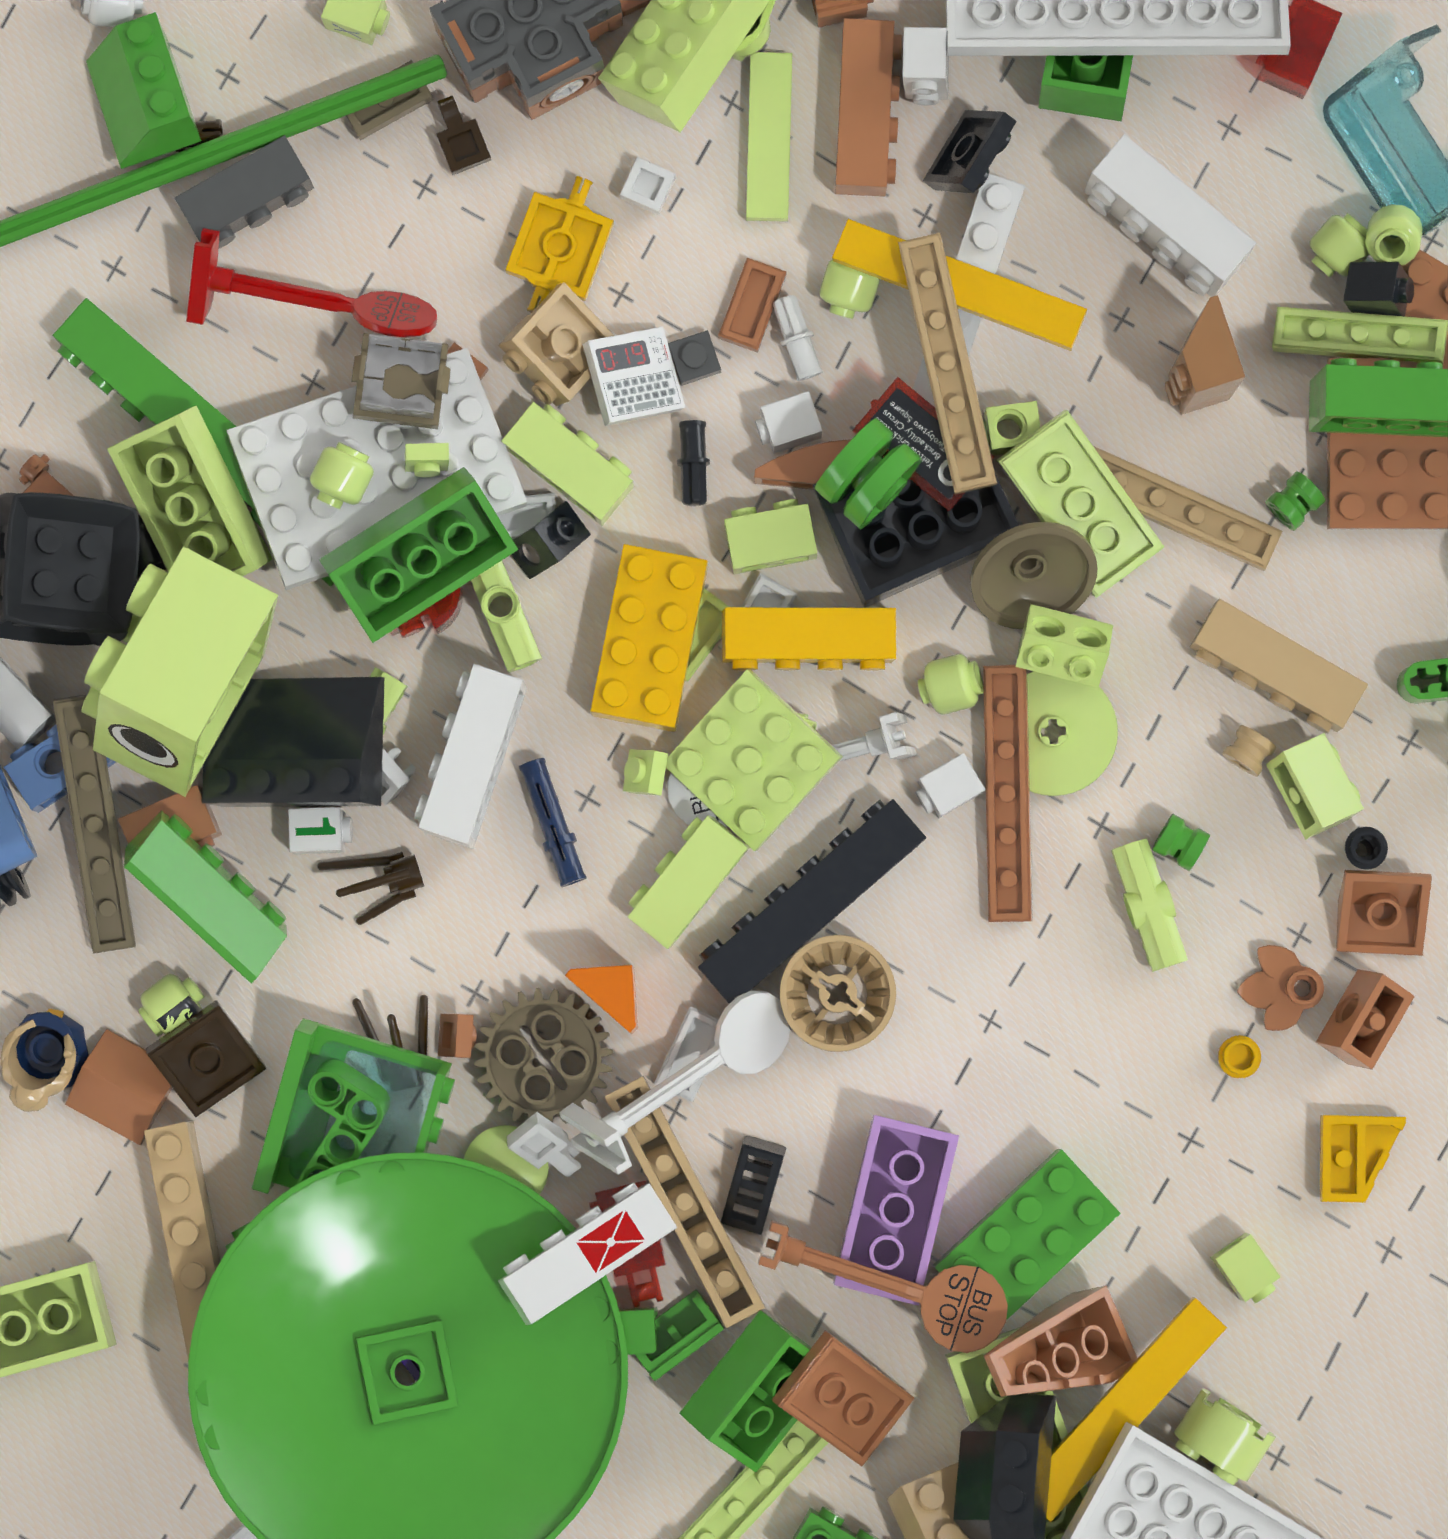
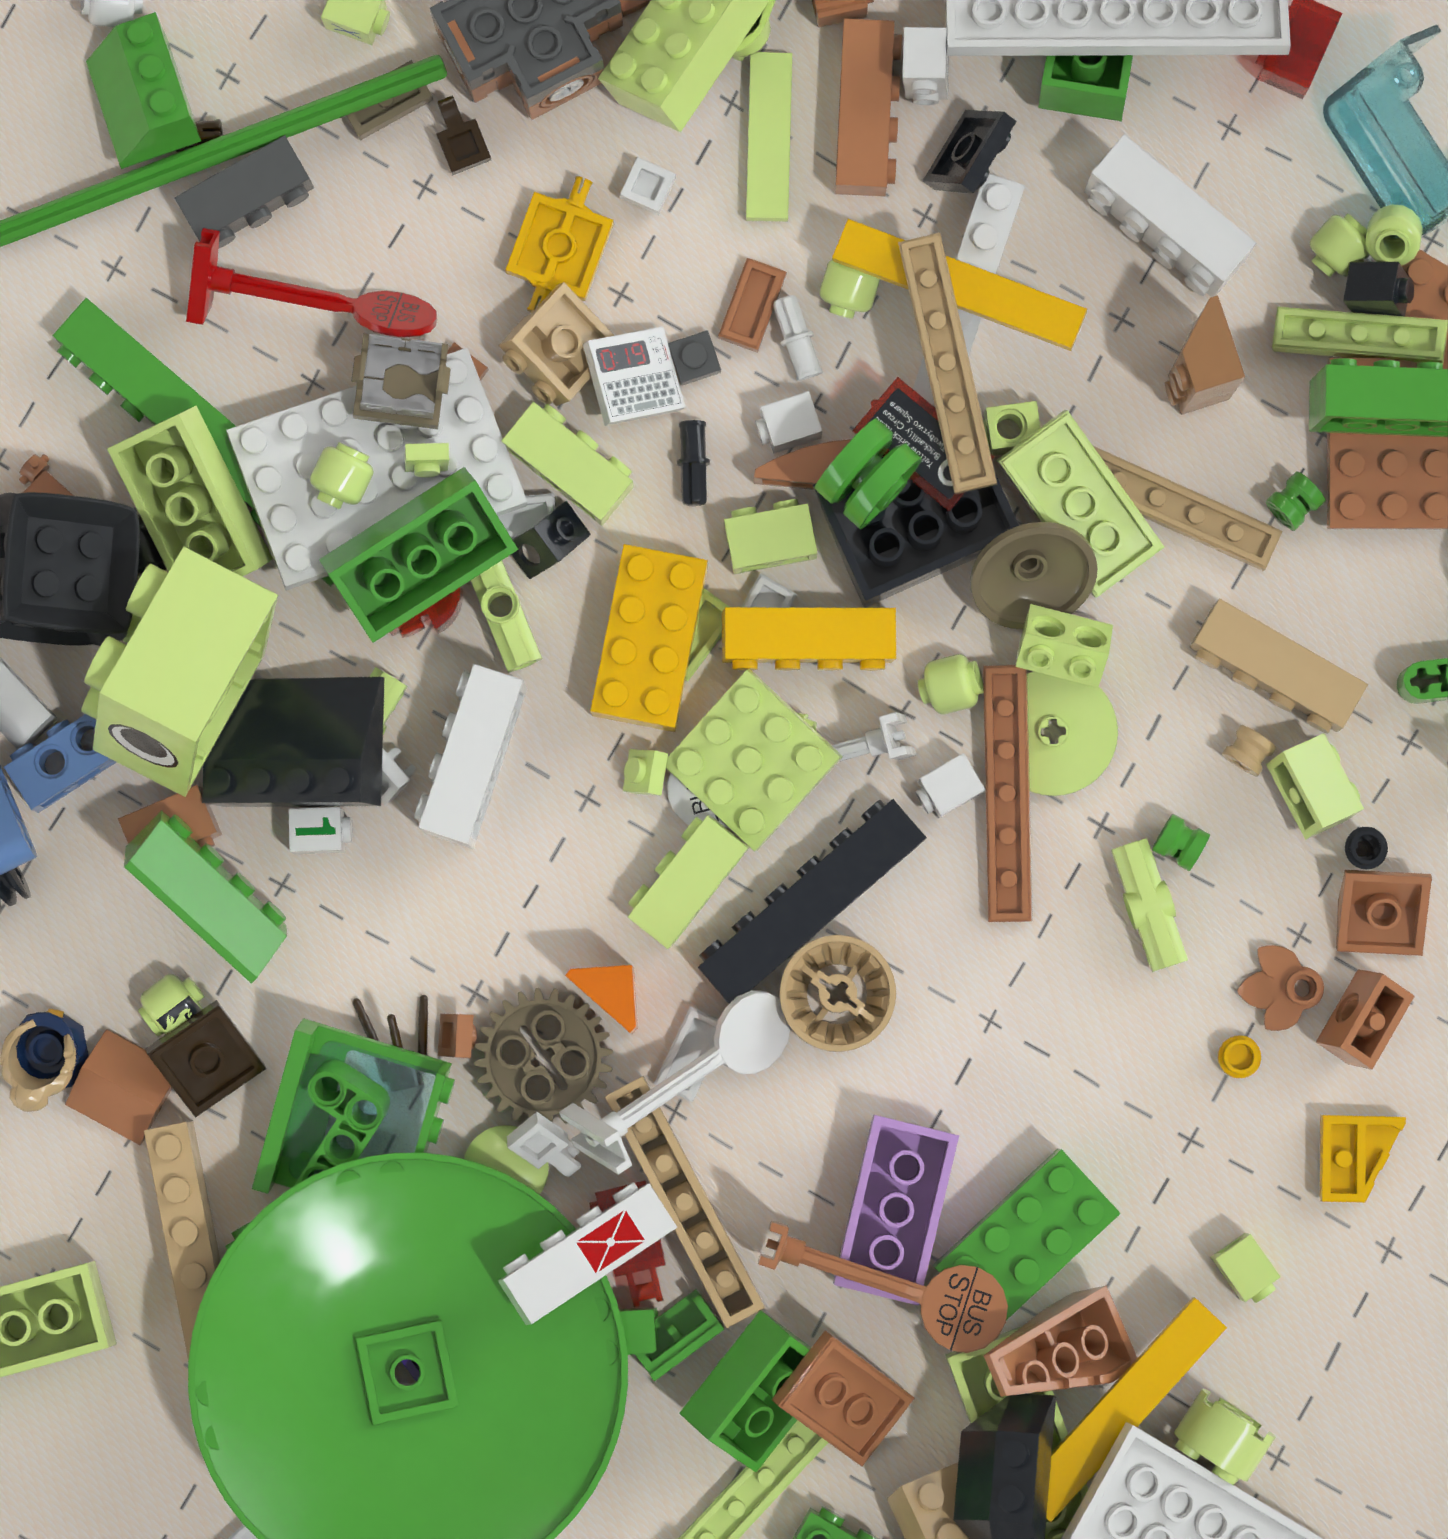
(94, 829): dark tan tile -> none
(401, 876): dark brown plant -> none
(537, 776): dark blue pin -> none
(764, 1150): black slope -> none

